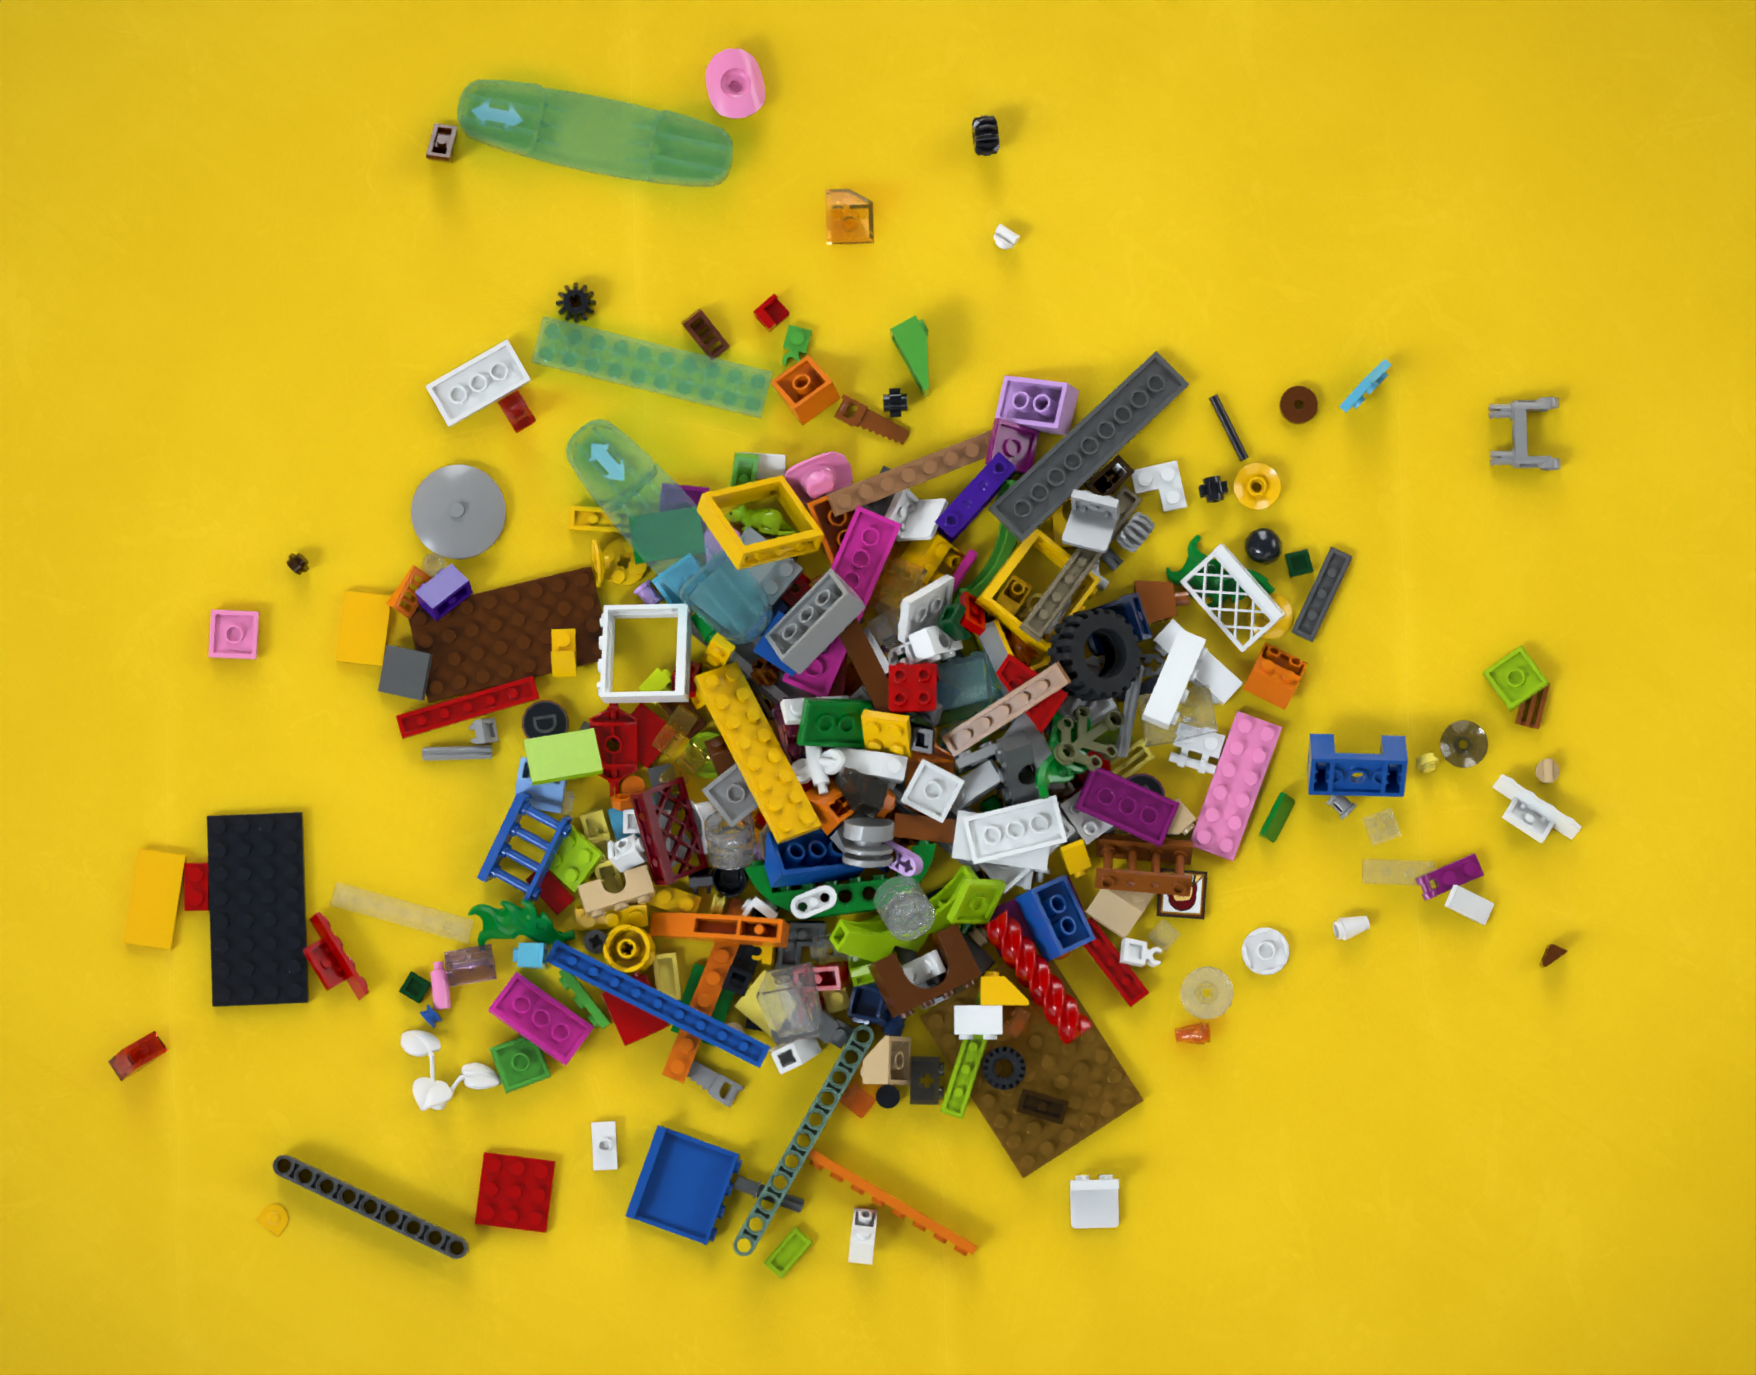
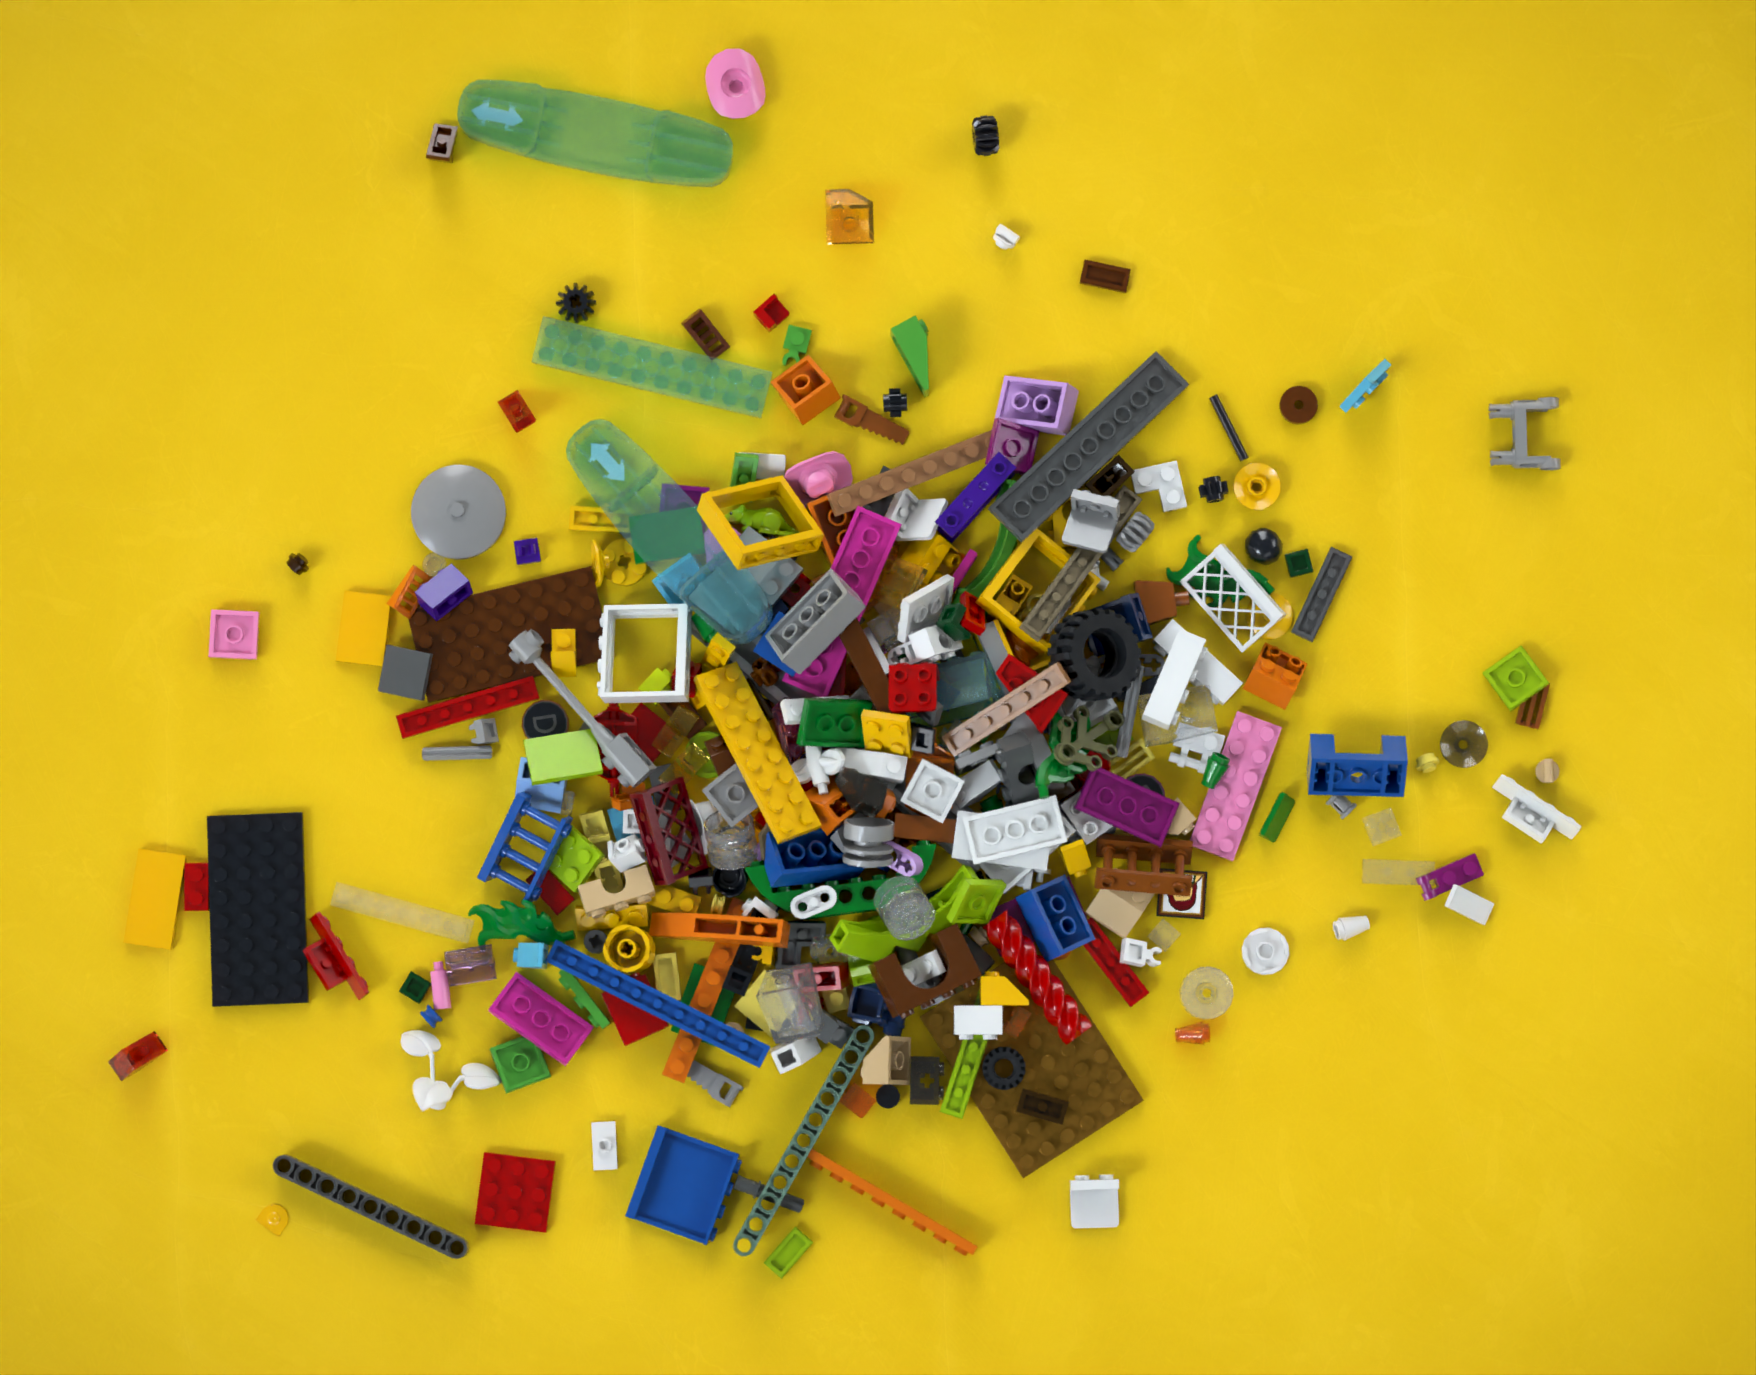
(478, 383): white plate -> none
(527, 551): none -> dark purple tile
(619, 750): none -> light grey bar
(648, 593): lavender bush -> none
(863, 1236): white slope -> none
(1105, 276): none -> reddish brown tile
(1215, 769): none -> green cone
(1551, 954): reddish brown slope -> none

